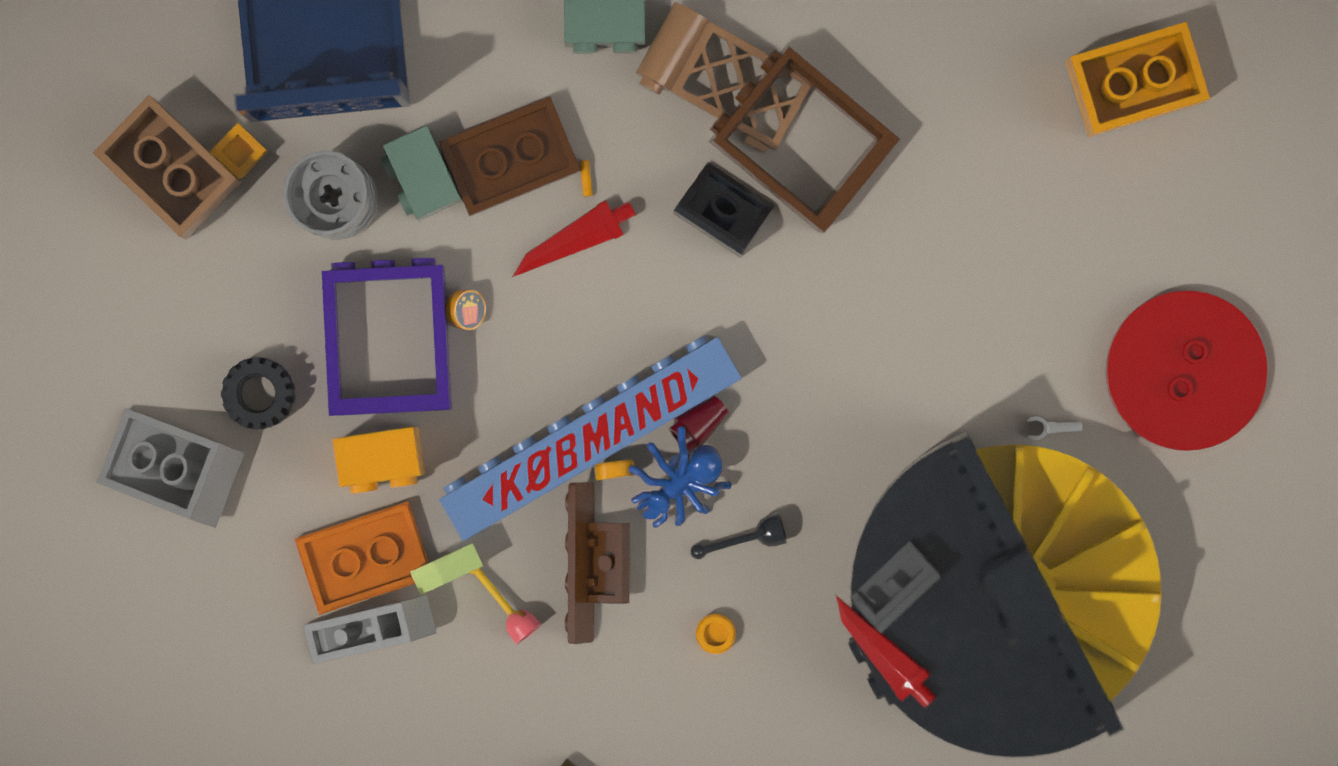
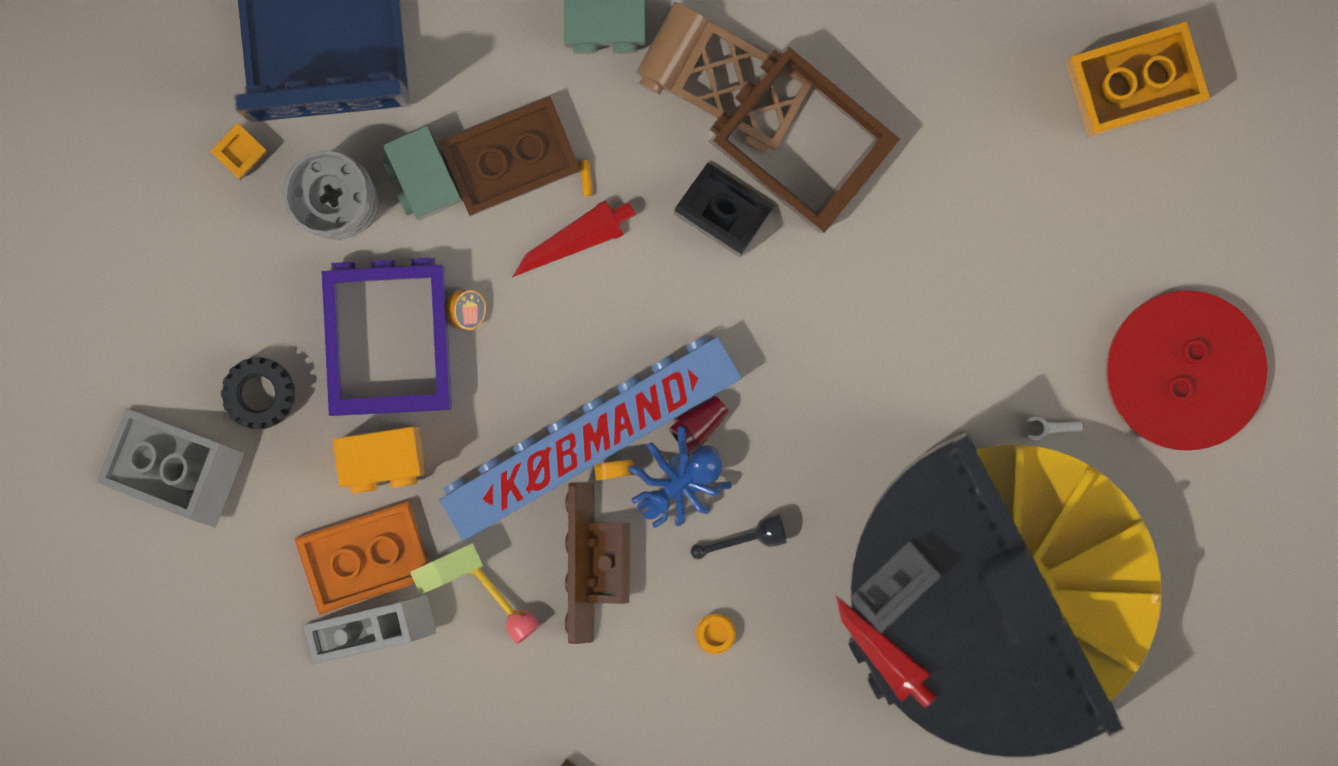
(167, 167): medium nougat brick -> none

